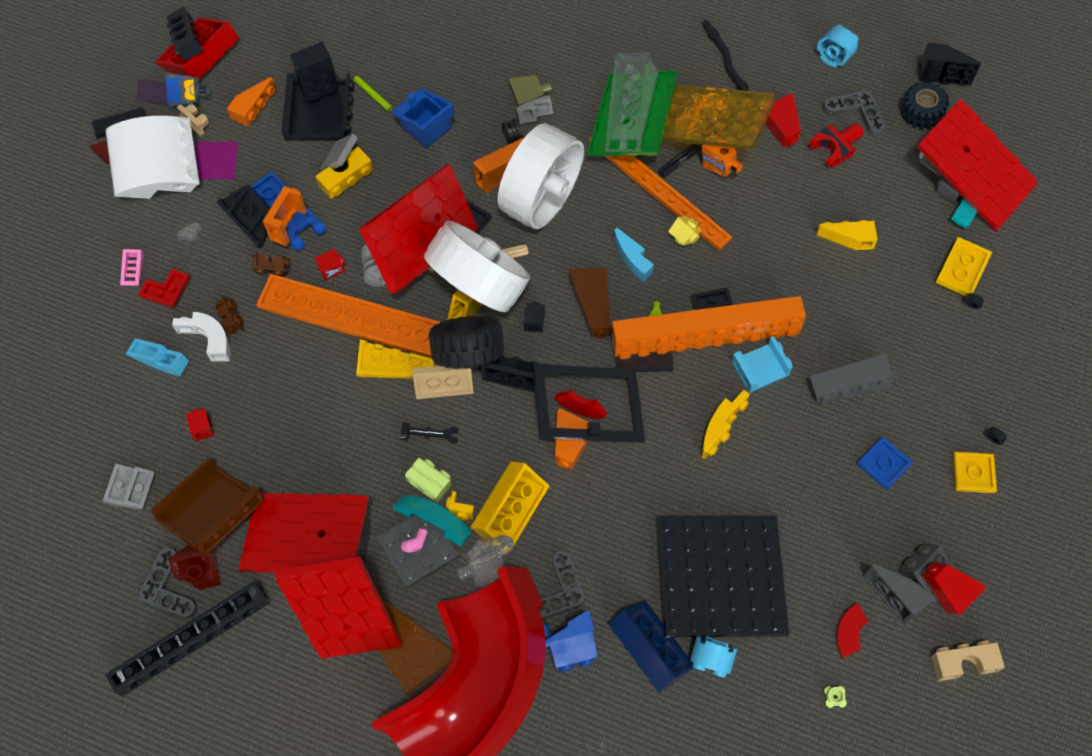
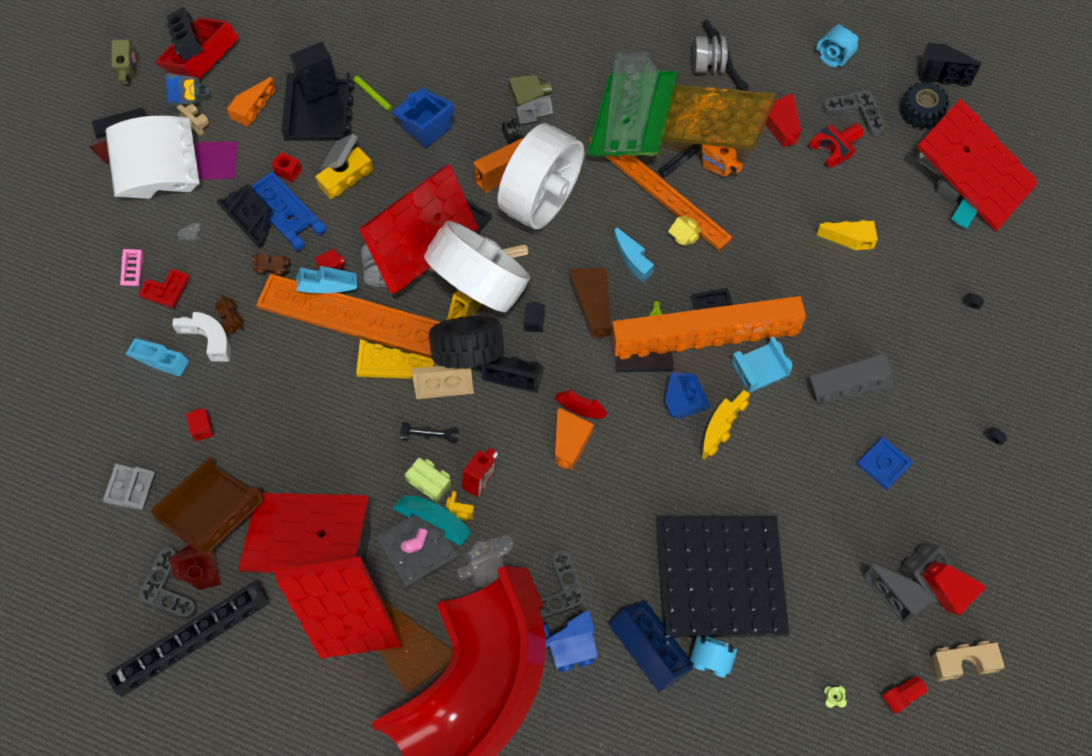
(124, 60): none -> olive torso
(152, 92): clear purple slope -> none
(281, 213): orange panel -> none
(290, 172): none -> red brick
(325, 280): none -> medium azure slope
(479, 472): none -> red torso
(510, 503): yellow slope -> none
(593, 432): black door -> none
(685, 395): none -> blue slope
(709, 54): none -> light grey wheel
(848, 631): red tile -> none
(902, 696): none -> red piece
(963, 267): yellow plate -> none
(974, 472): yellow tile -> none

